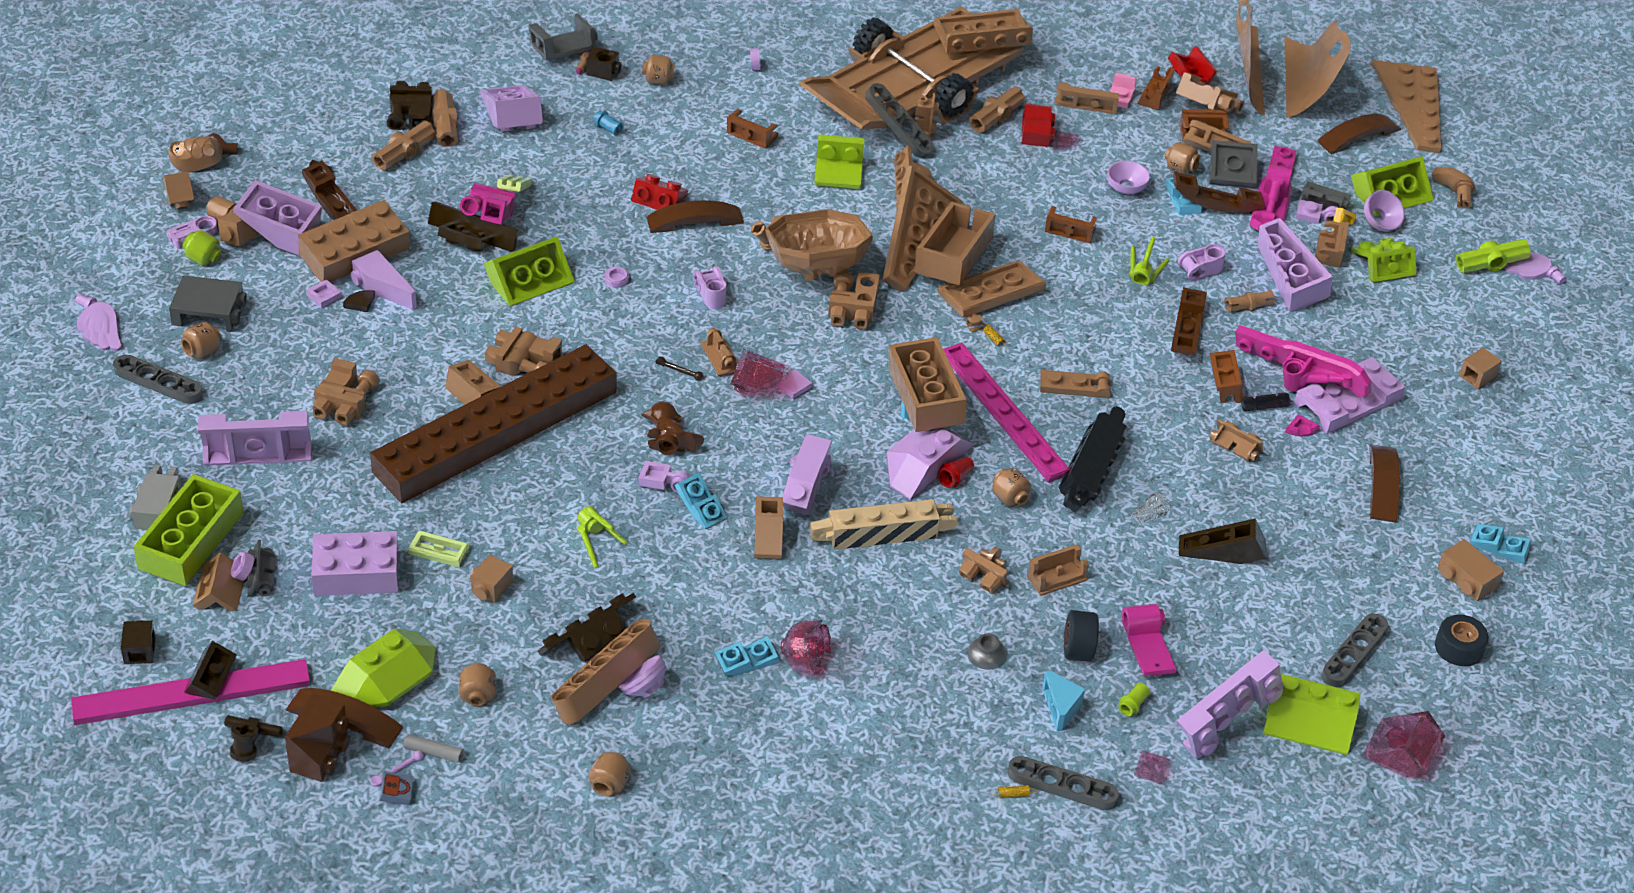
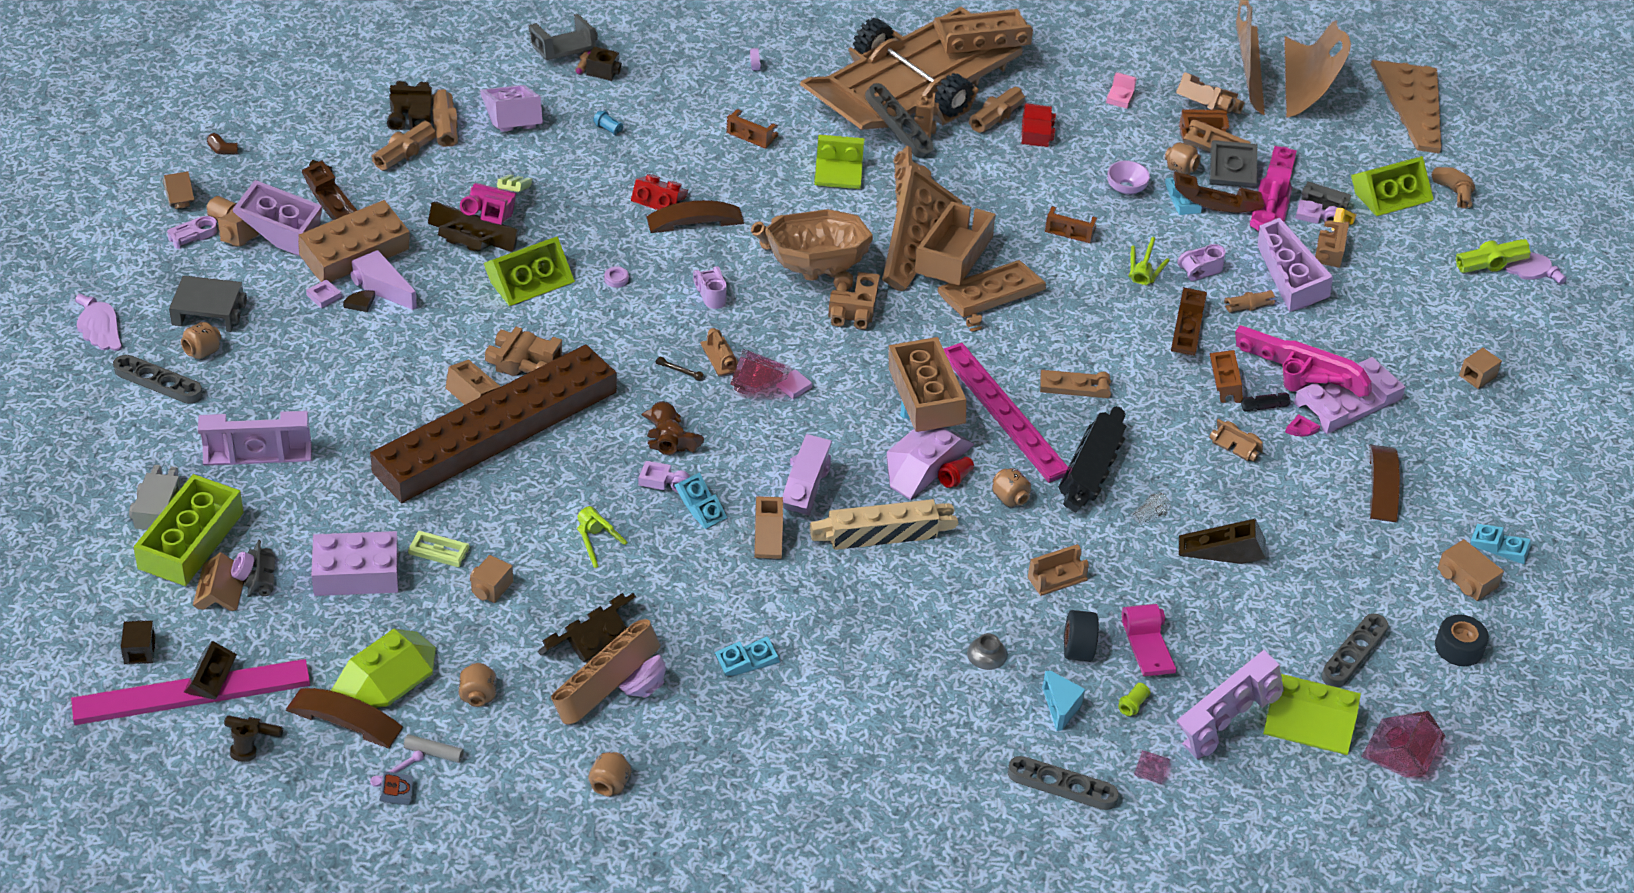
(195, 153): medium nougat piece -> none
(201, 247): lime head -> none
(317, 738): reddish brown slope -> none
(338, 395): medium nougat hips -> none
(658, 69): medium nougat head -> none
(806, 642): clear pink cylinder -> none
(987, 564): medium nougat hips -> none
(993, 335): yellow piece -> none
(1014, 791): yellow piece -> none
(1064, 140): clear pink tile -> none
(1086, 98): medium nougat plate -> none
(1156, 89): dark orange hinge -> none
(1195, 63): red bracket -> none
(1356, 129): reddish brown slope -> none
(1387, 259): lime bracket -> none
(1388, 206): lavender piece -> none

